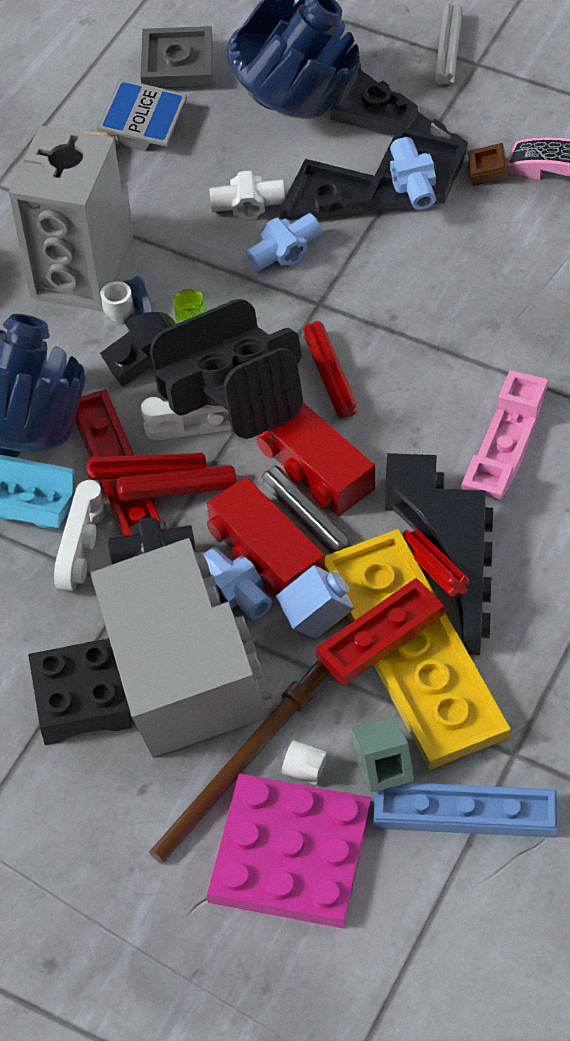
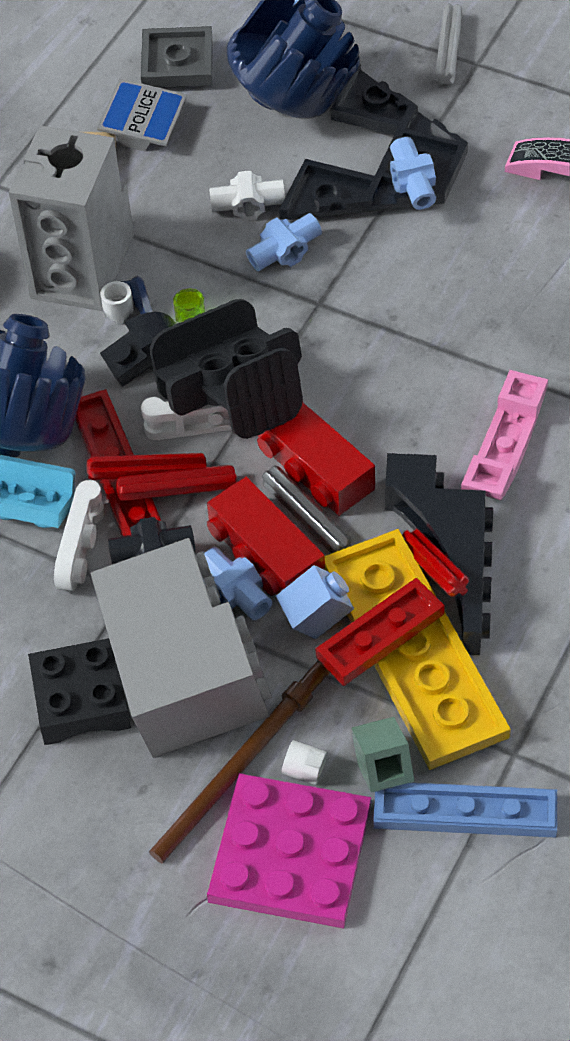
(330, 369): red axle -> none
(488, 164): reddish brown tile -> none

